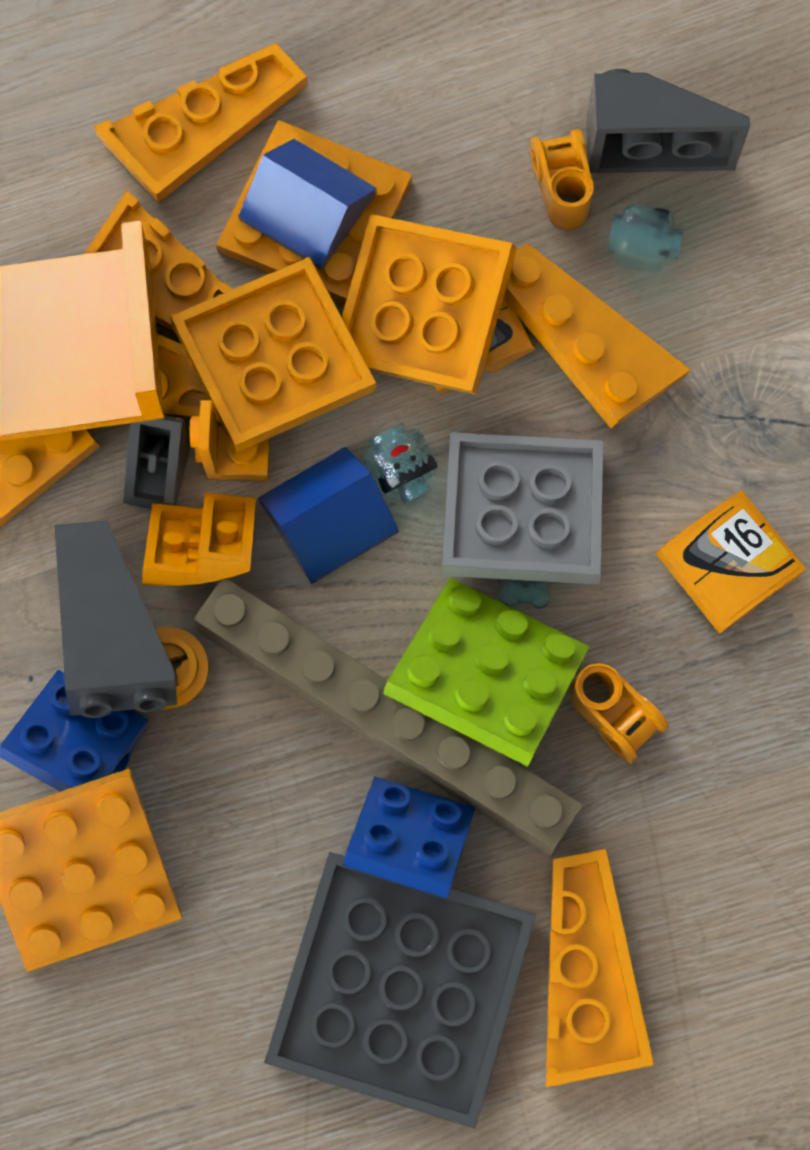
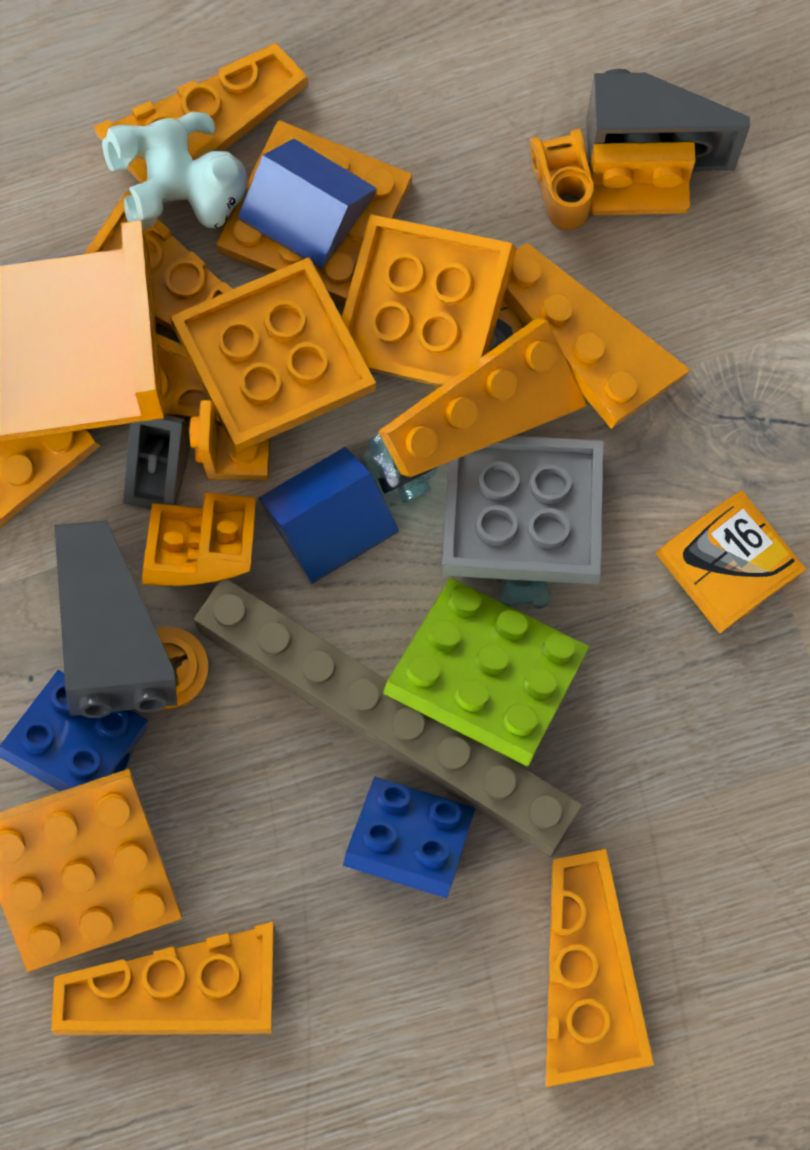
(177, 991): none -> light orange wing
(209, 183): none -> light aqua animal
(401, 992): dark grey plate -> none
(491, 400): none -> light orange wing
(618, 713): light orange piece -> none
(641, 178): none -> light orange bracket
(644, 238): clear light blue head -> none

